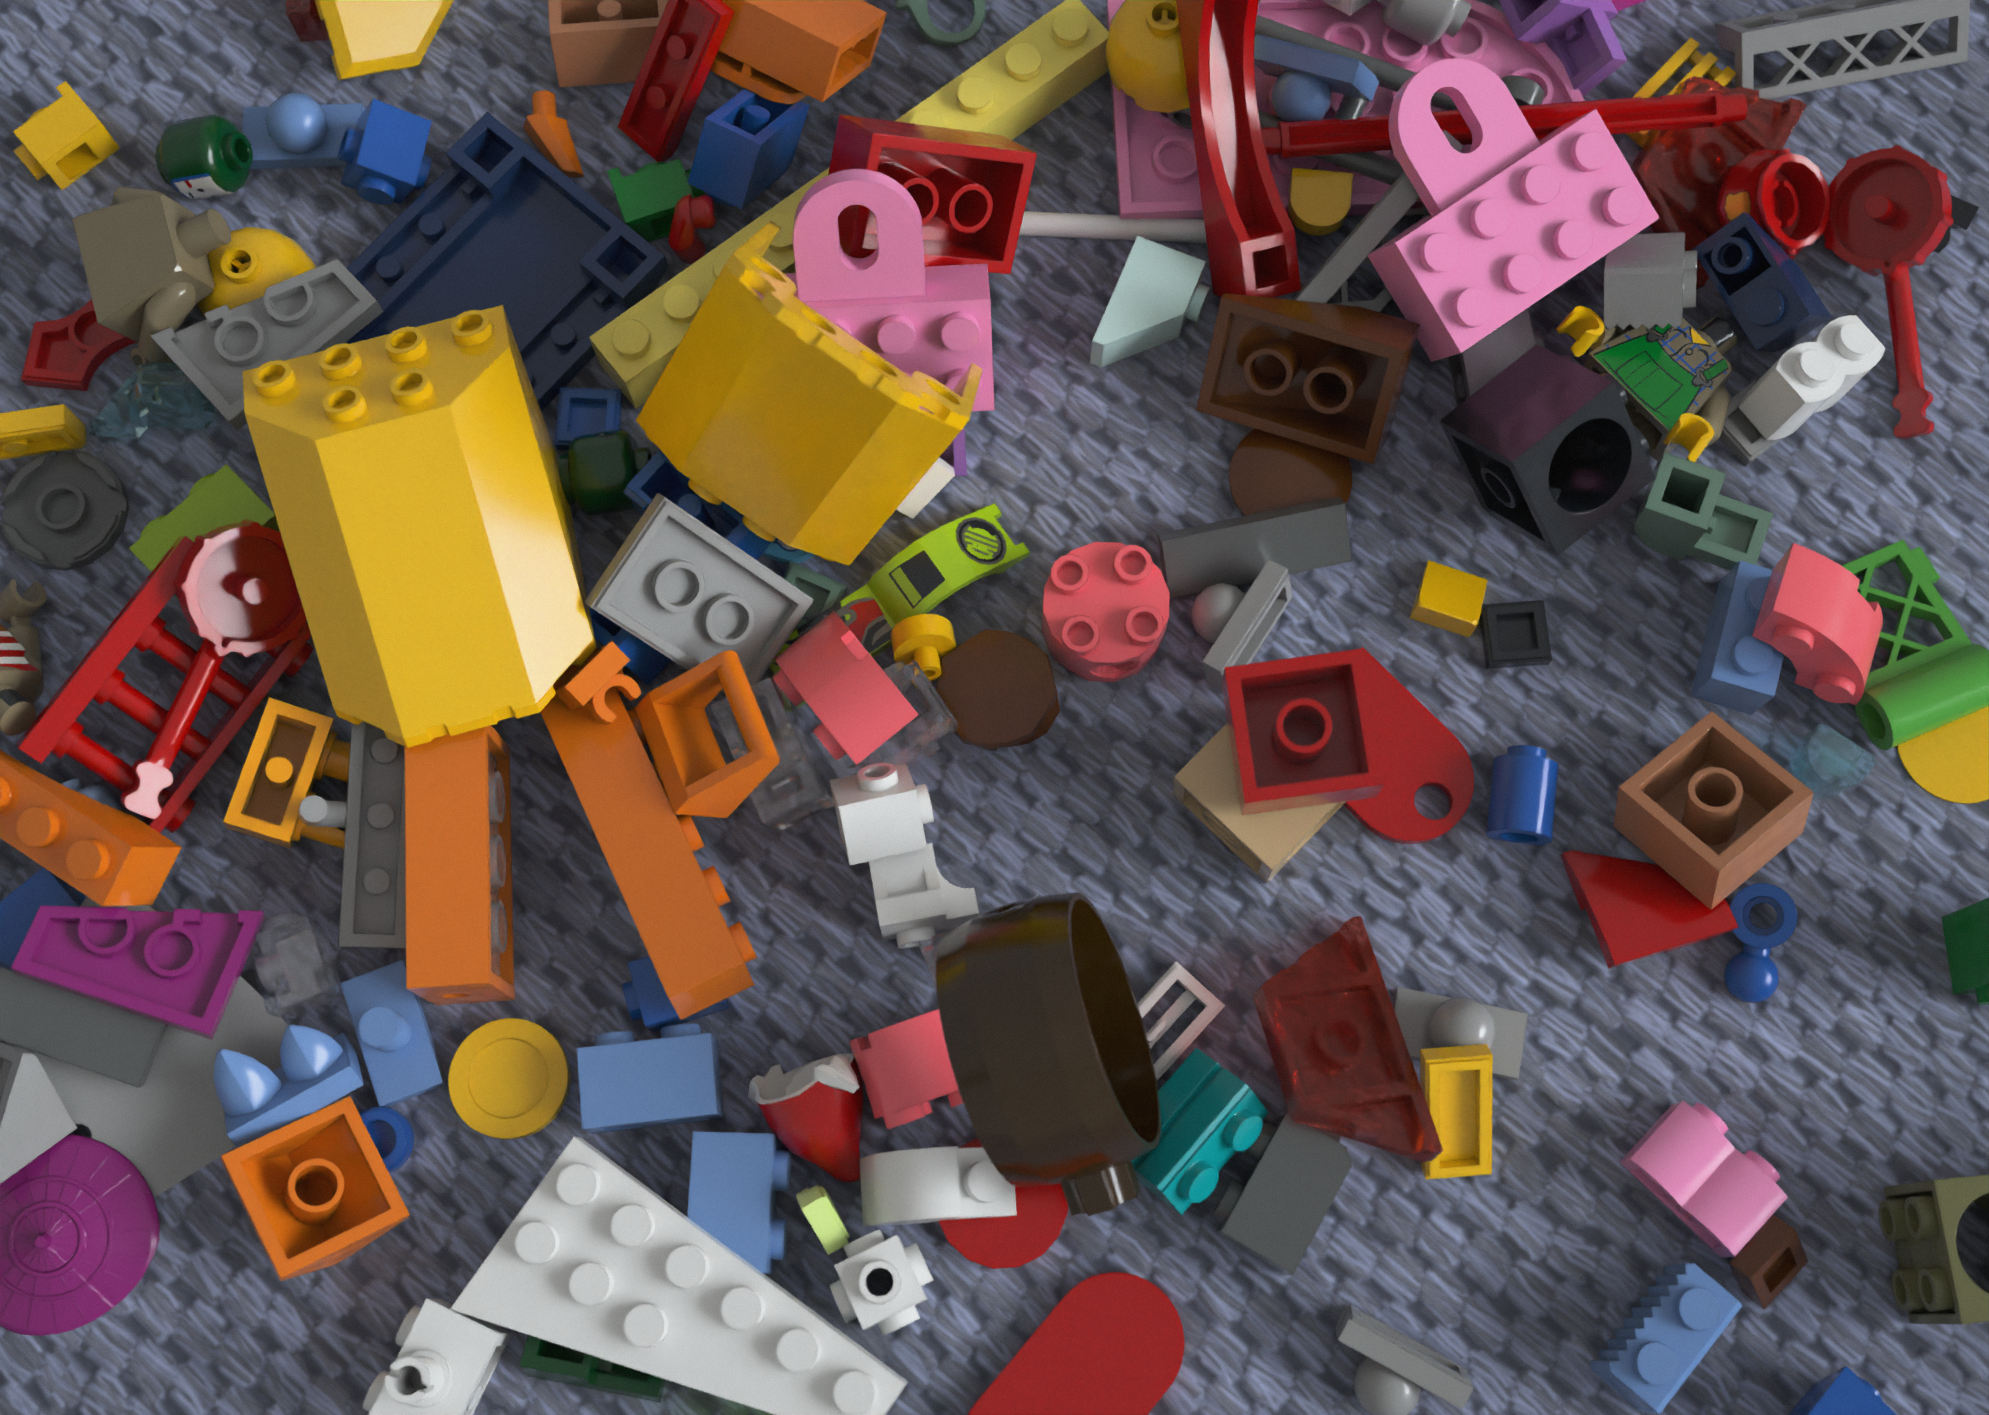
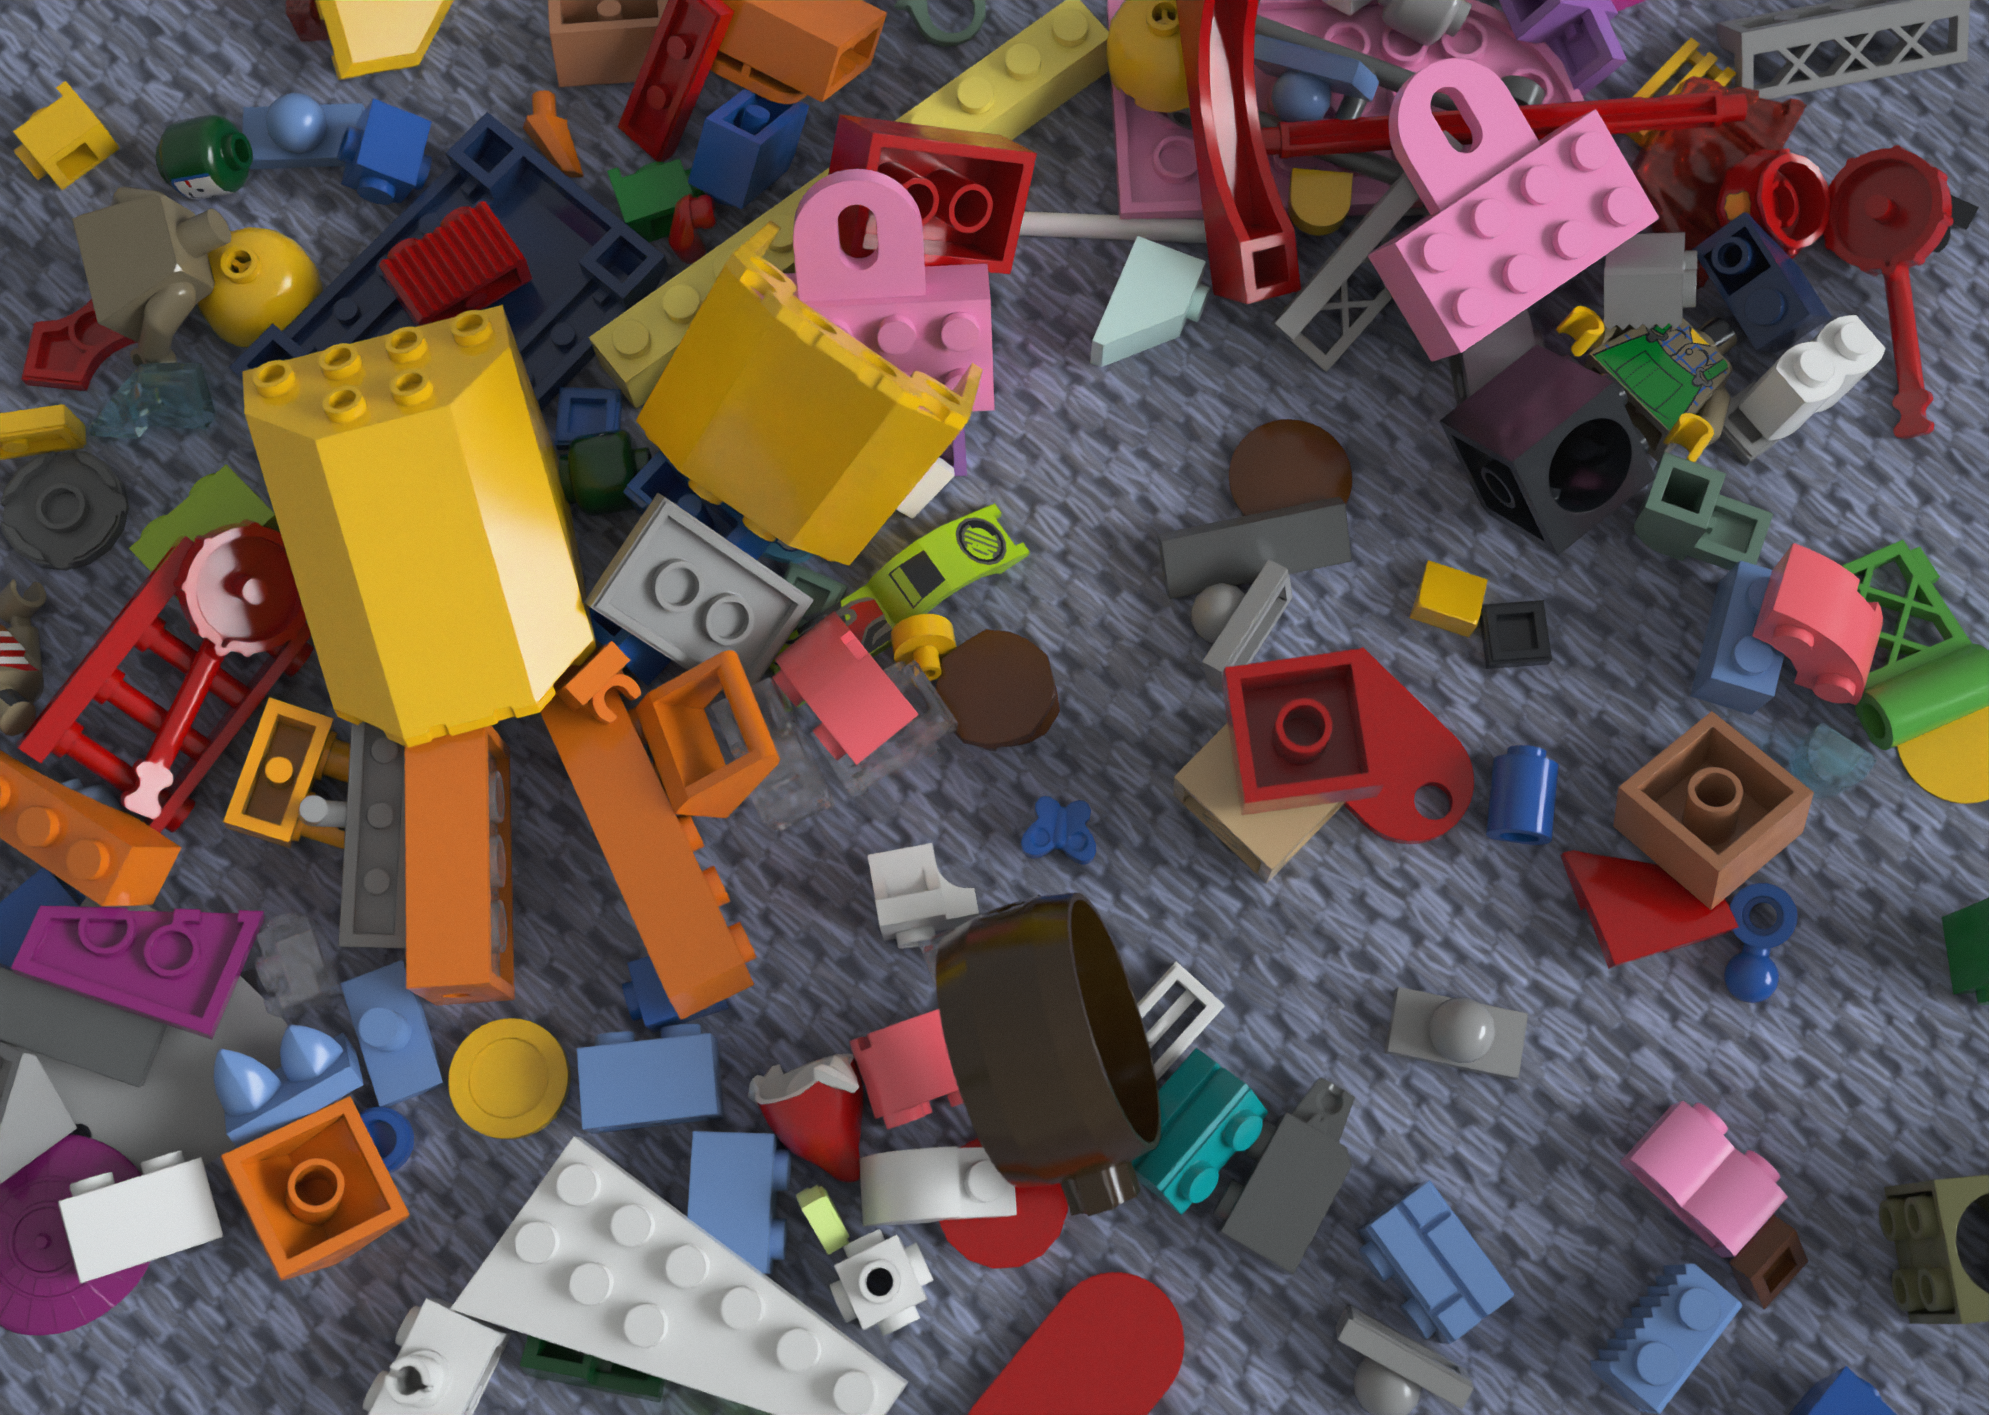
(139, 1218): none -> white brick
(286, 323): light grey wing -> none
(455, 267): none -> red brick
(881, 812): white brick -> none
(1060, 829): none -> blue piece
(1105, 610): coral brick -> none
(1308, 371): reddish brown slope -> none
(1344, 1049): clear red wing -> none
(1433, 1264): none -> medium blue brick
(1460, 1103): yellow tile -> none

